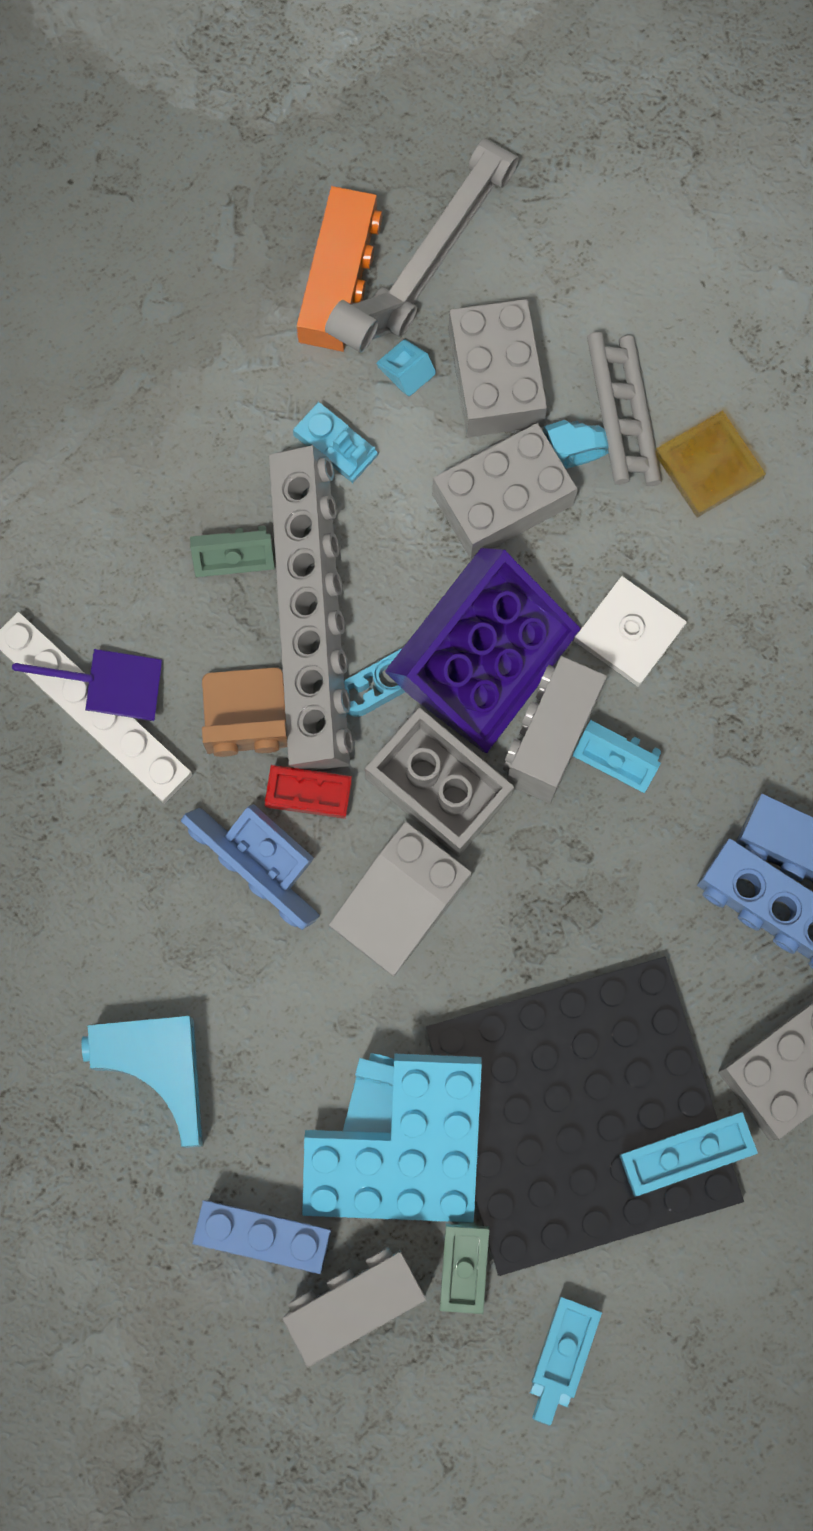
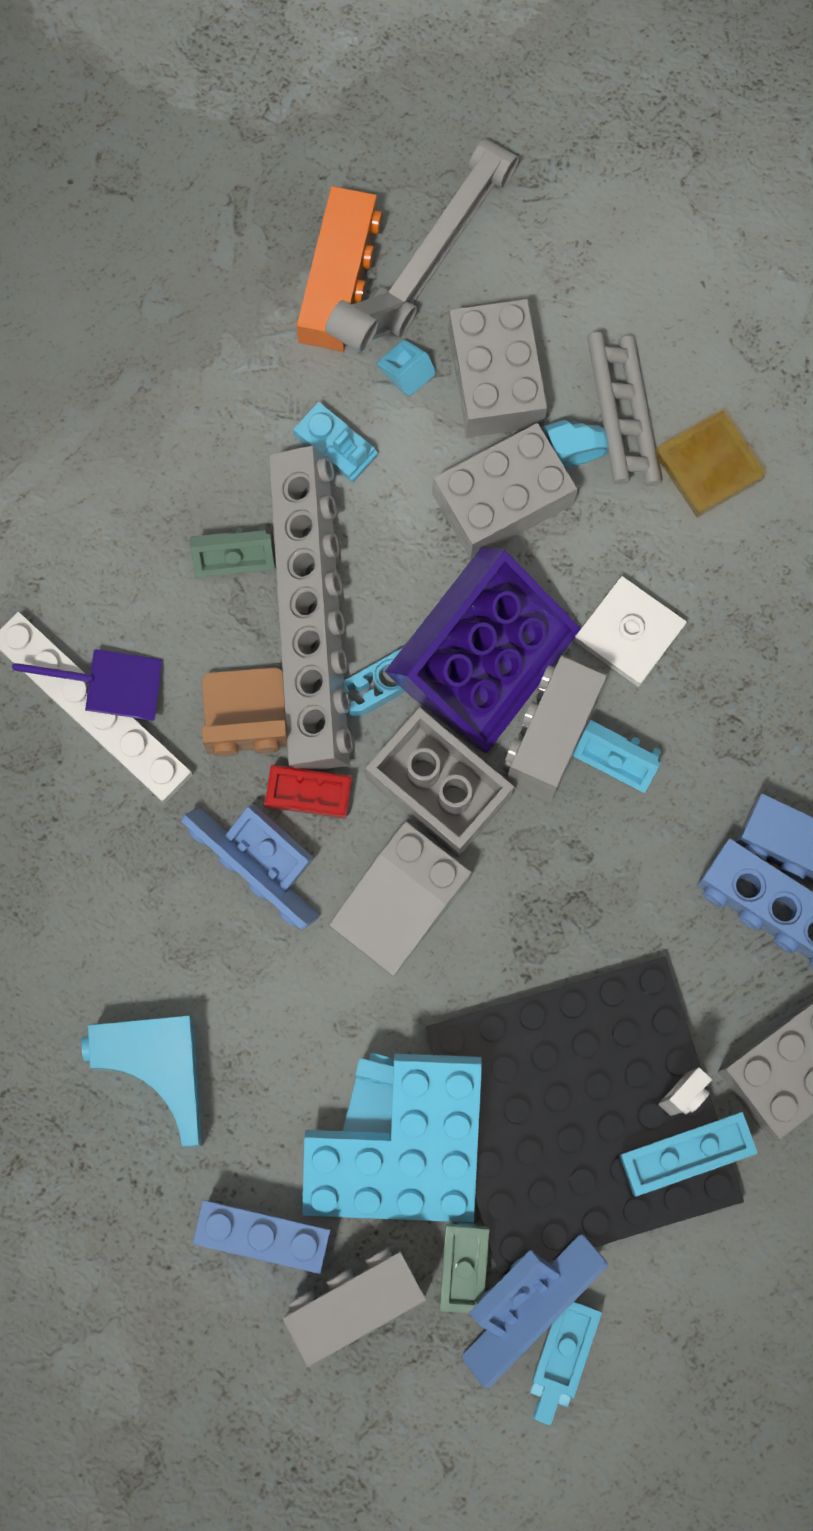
(527, 1305): none -> medium blue bracket
(687, 1093): none -> white plate

